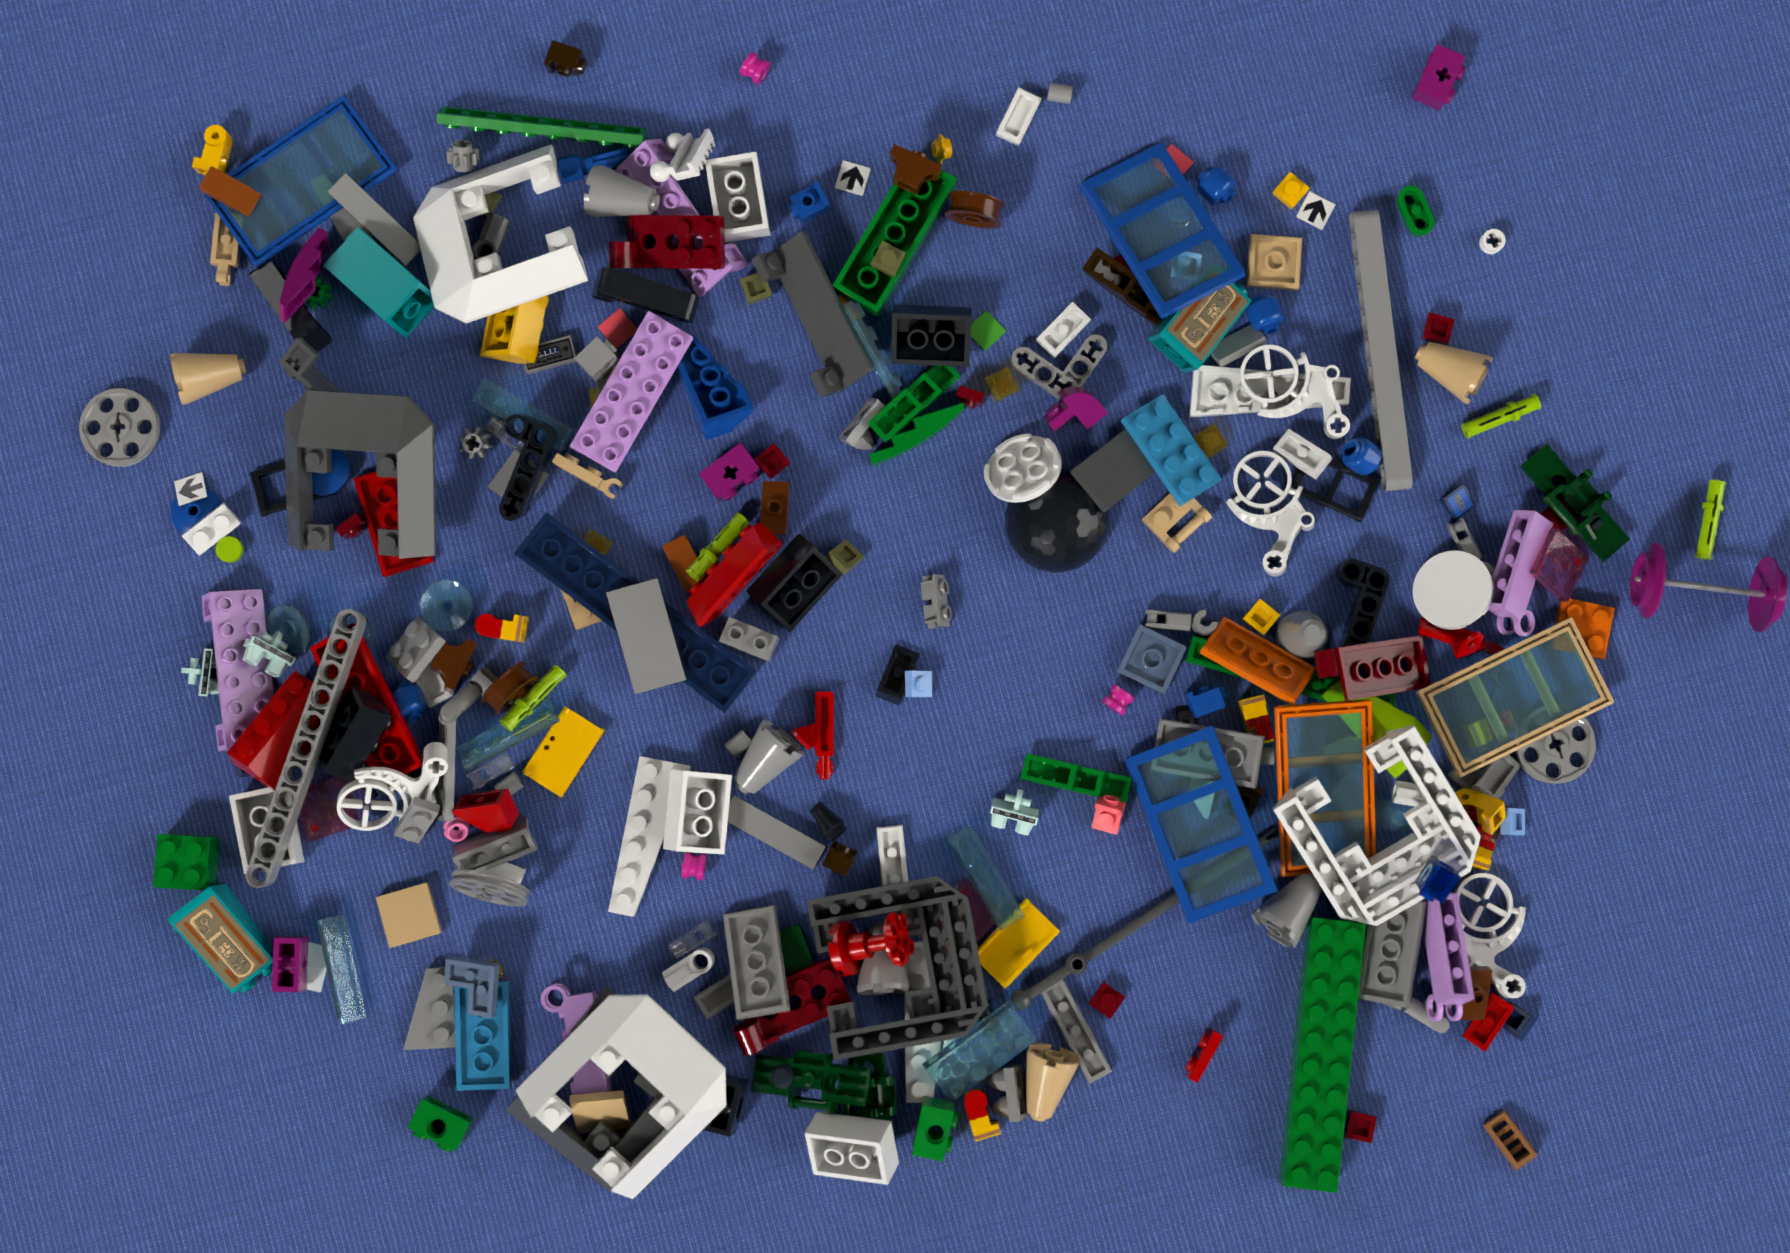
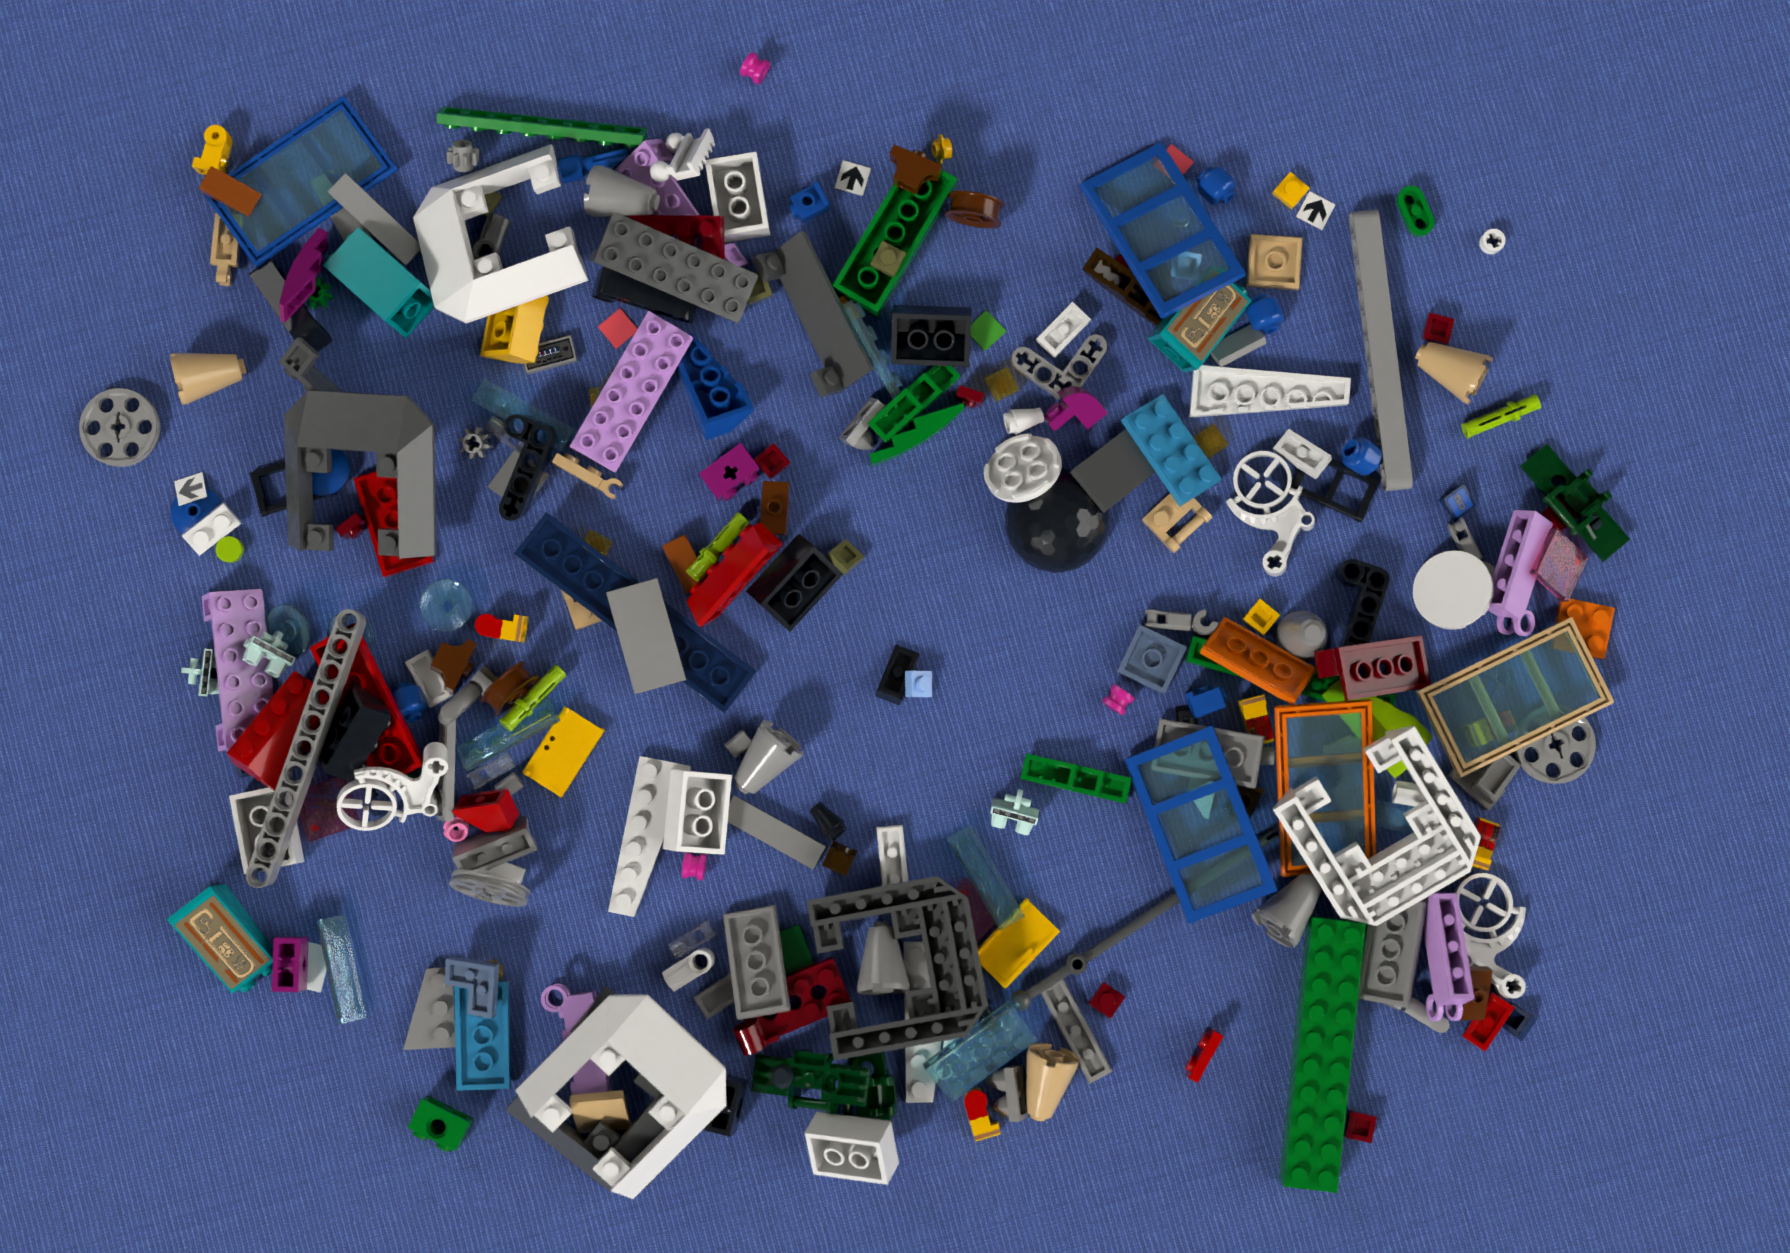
(185, 861): green brick -> none
(408, 915): tan tile -> none
(415, 649): light grey plate -> none
(416, 820): light grey plate -> none
(565, 59): dark brown brick -> none
(598, 359): light grey brick -> none
(675, 267): none -> dark grey bracket
(749, 639): light grey brick -> none
(820, 734): red piece -> none
(851, 947): red piece -> none
(931, 1144): green brick -> none
(936, 589): light grey hinge -> none
(1018, 116): white tile -> none
(1022, 419): none -> white cone
(1060, 93): light grey hinge -> none
(1108, 814): coral bracket -> none
(1316, 389): white piece -> none
(1436, 880): clear blue brick -> none
(1444, 63): magenta brick -> none
(1462, 640): red piece -> none
(1482, 809): yellow leg -> none
(1514, 822): light blue plate -> none
(1521, 1161): medium nougat slope -> none
(1712, 509): lime pin -> none
(1766, 589): magenta axle -> none

